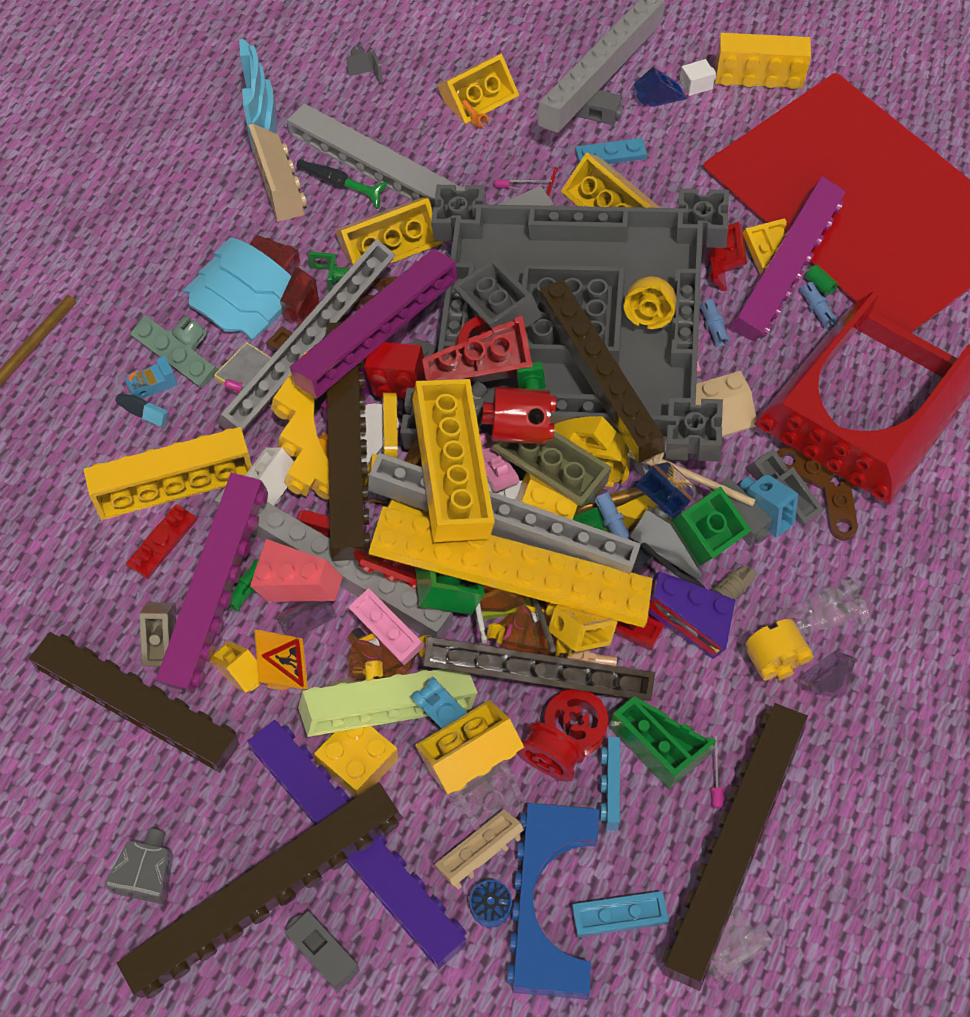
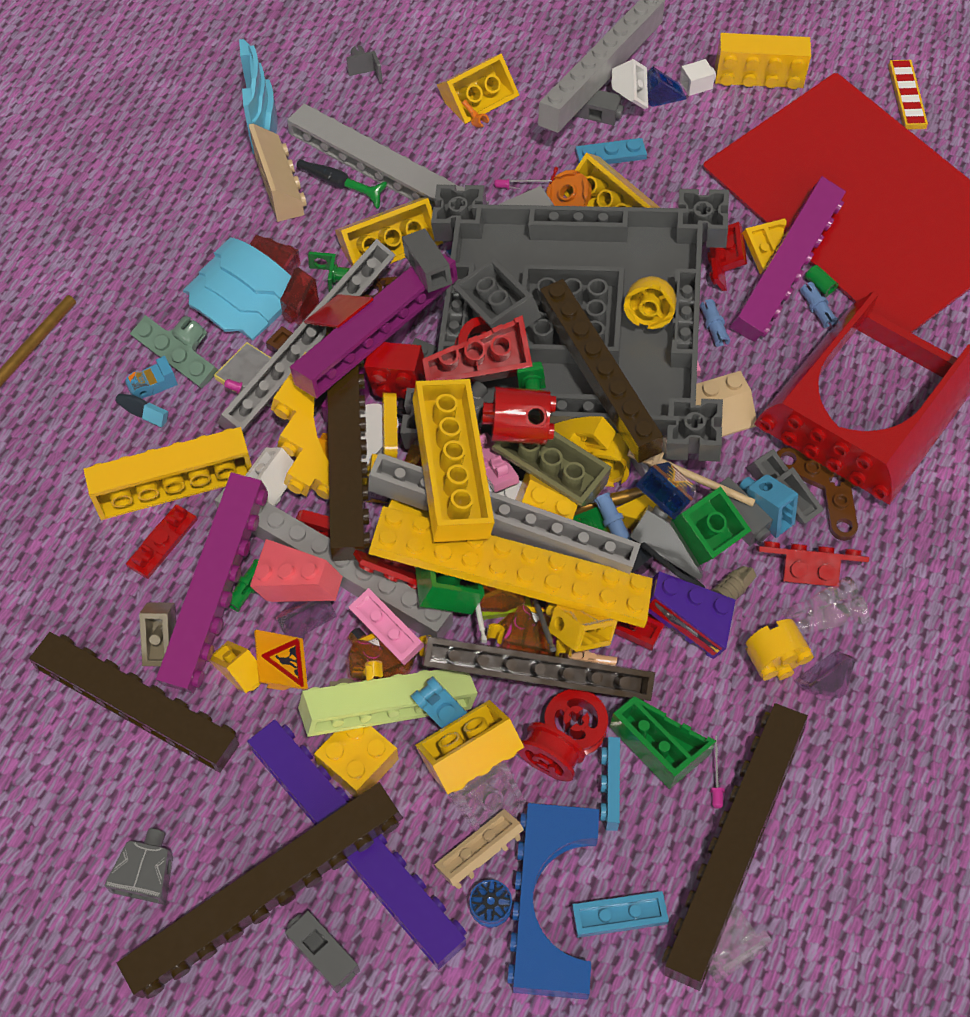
(338, 310): none -> red window
(427, 260): none -> dark grey brick
(567, 180): none -> orange tile
(631, 82): none -> white slope
(811, 566): none -> red bracket
(907, 94): none -> tile

